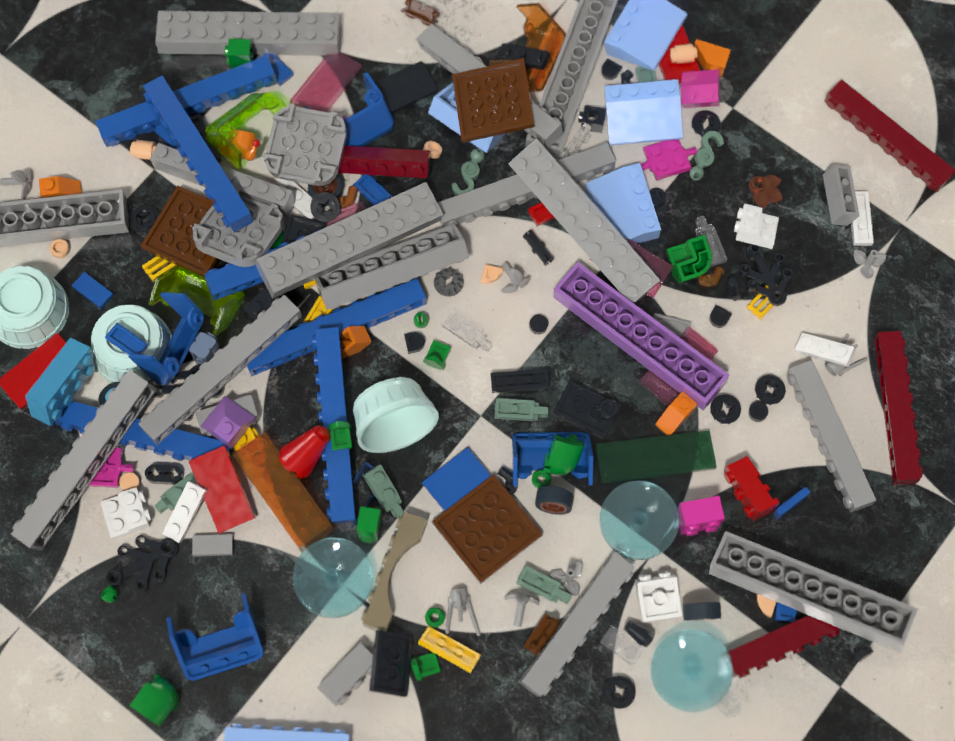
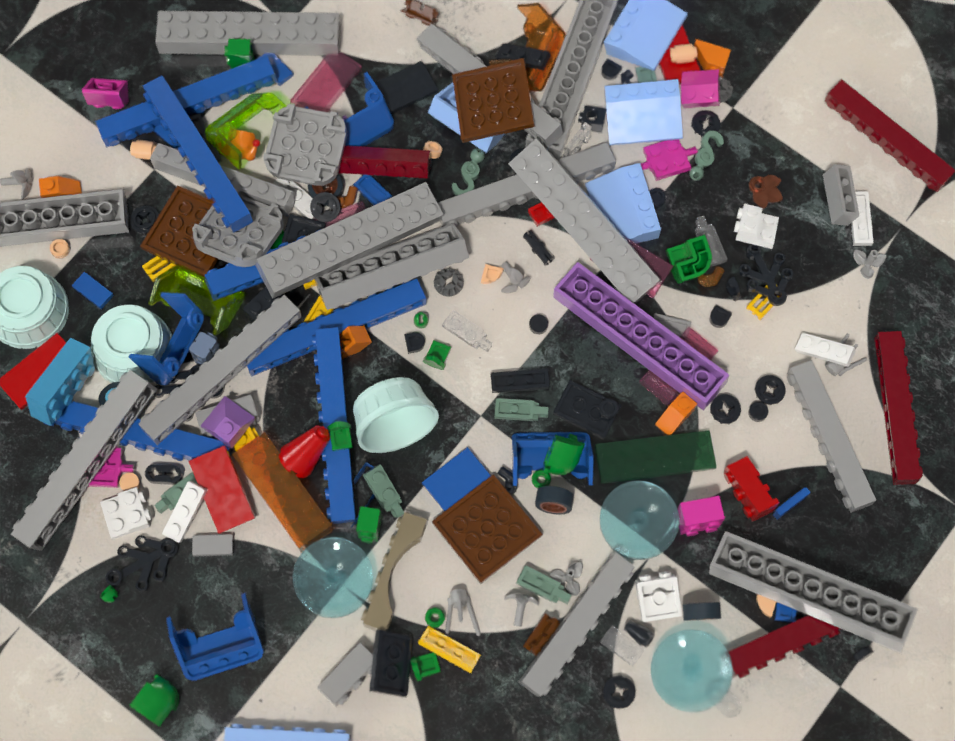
(106, 93): none -> dark pink slope
(125, 340): blue tile -> none

